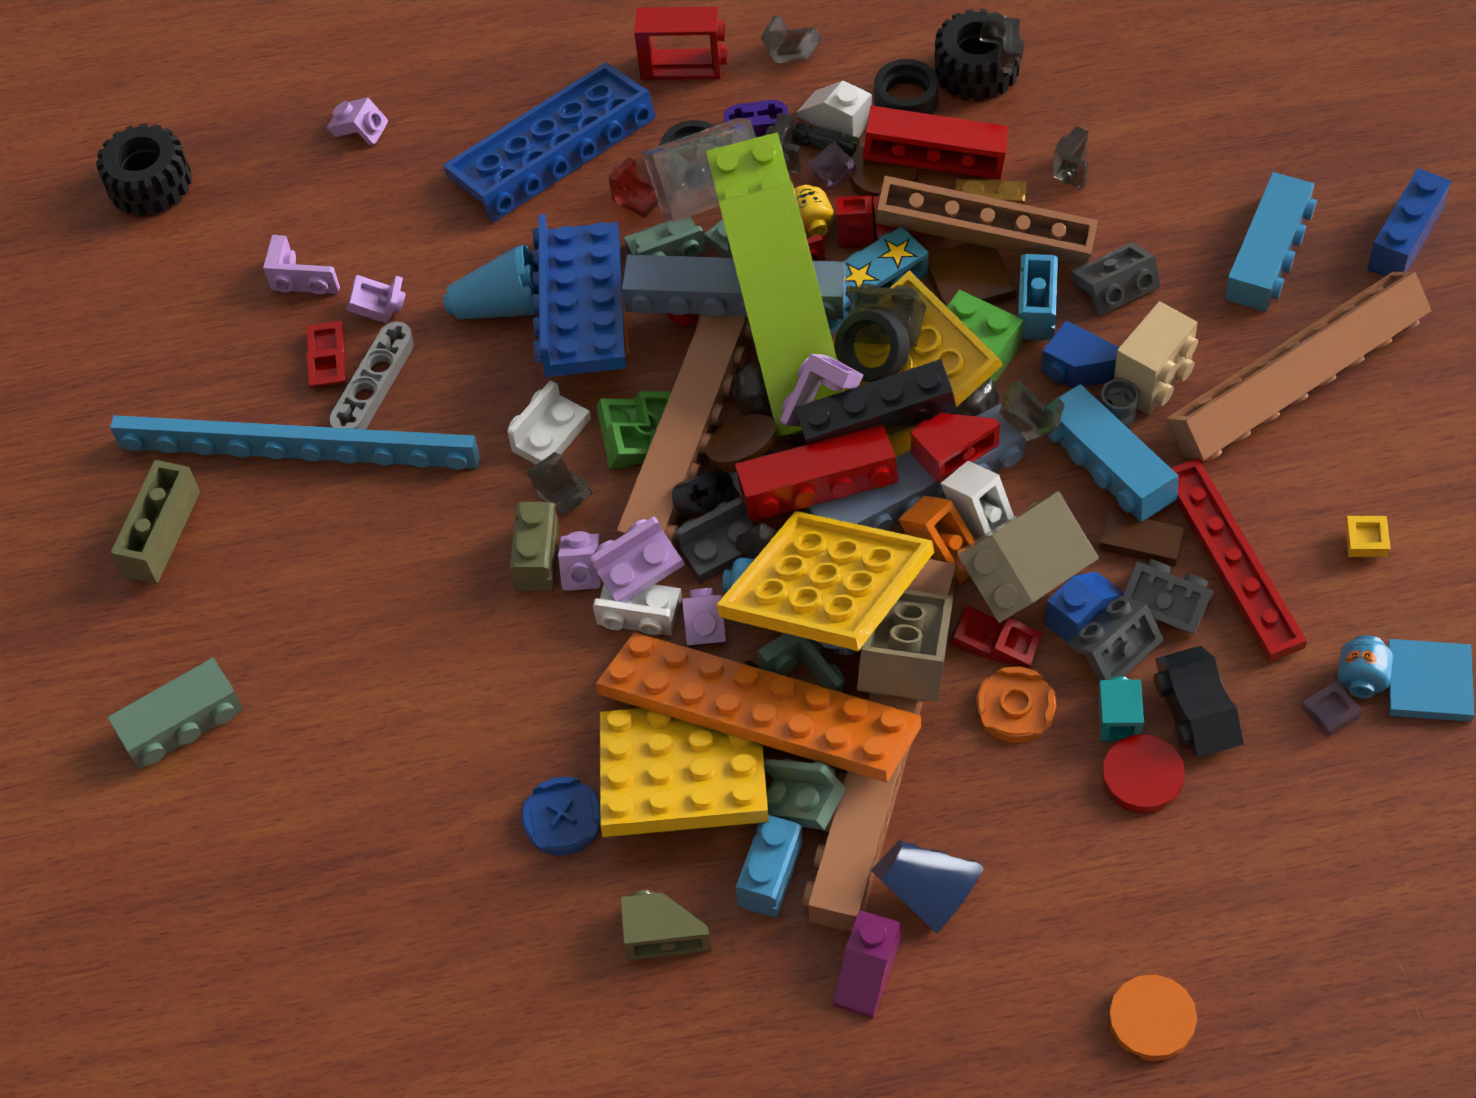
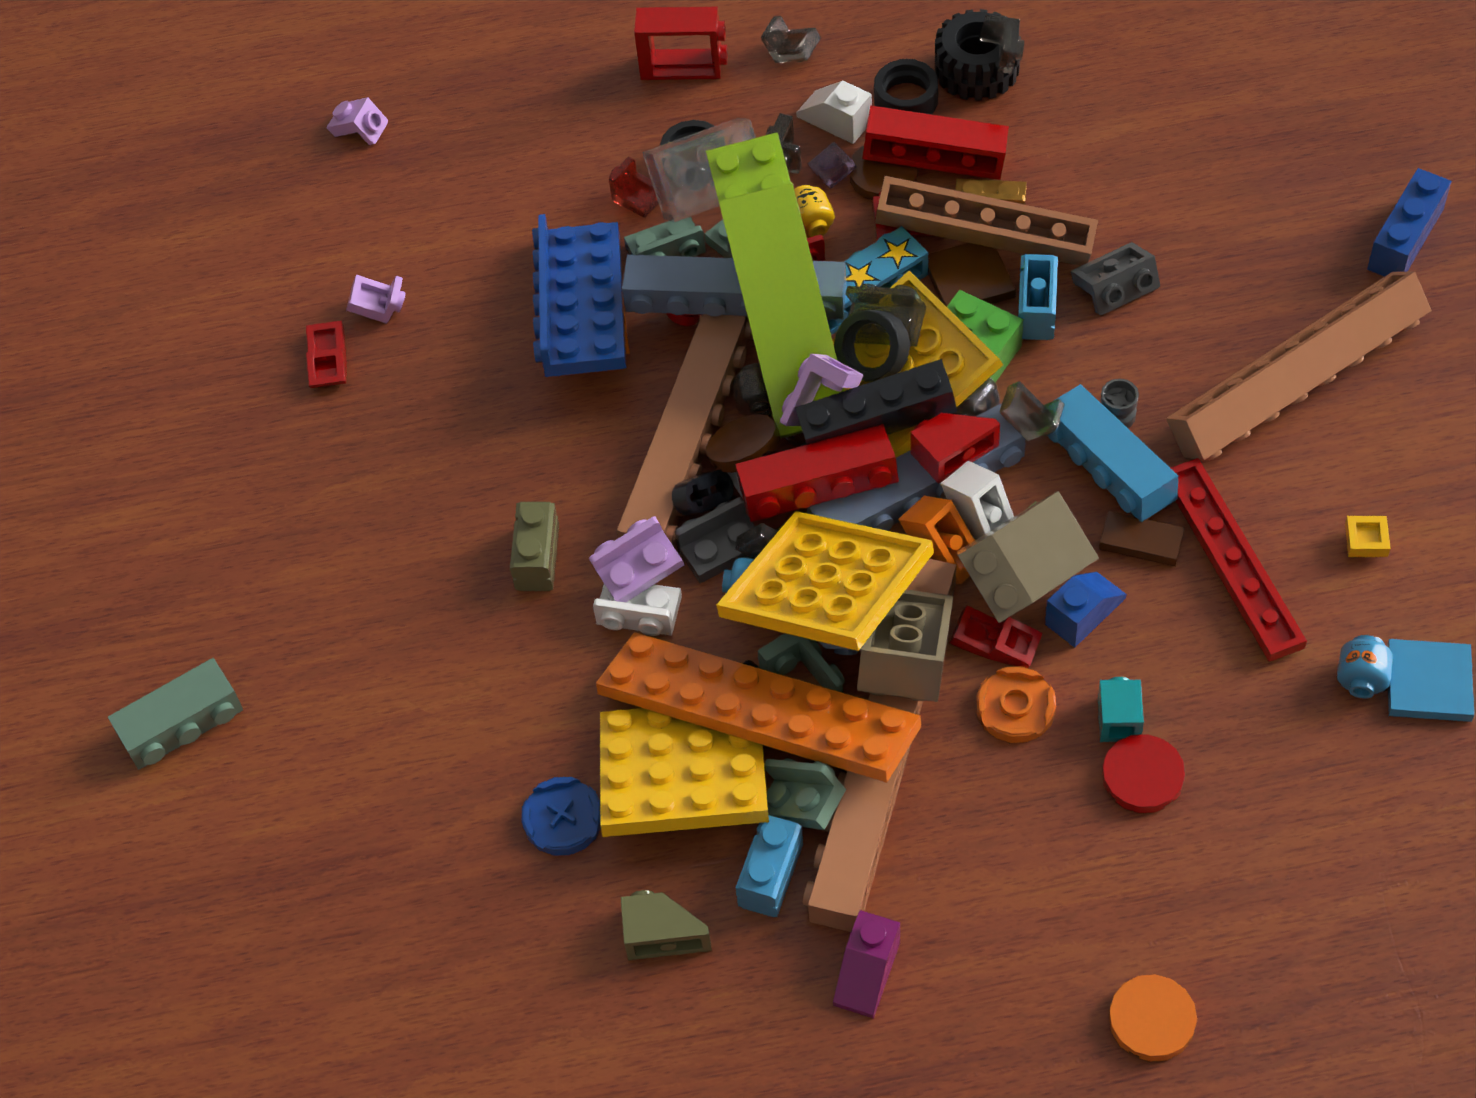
(144, 169): black tyre -> none
(155, 522): olive brick -> none
(287, 276): lavender bracket -> none
(296, 442): dark azure plate -> none
(367, 379): light grey beam -> none
(495, 289): dark azure cone -> none
(546, 425): white bracket -> none
(551, 140): blue bracket -> none
(558, 484): clear smoke bracket -> none
(574, 561): lavender bracket -> none
(630, 426): bright green slope -> none
(702, 617): lavender bracket -> none
(758, 113): dark purple beam -> none
(822, 138): black axle -> none
(855, 221): red bracket -> none
(928, 880): dark blue slope -> none
(1068, 158): clear smoke bracket -> none
(1078, 357): blue slope -> none
(1118, 638): dark grey bracket -> none
(1158, 355): tan brick -> none
(1169, 597): dark grey bracket -> none
(1198, 701): black brick -> none
(1270, 242): dark azure brick -> none
(1332, 709): plate -> none

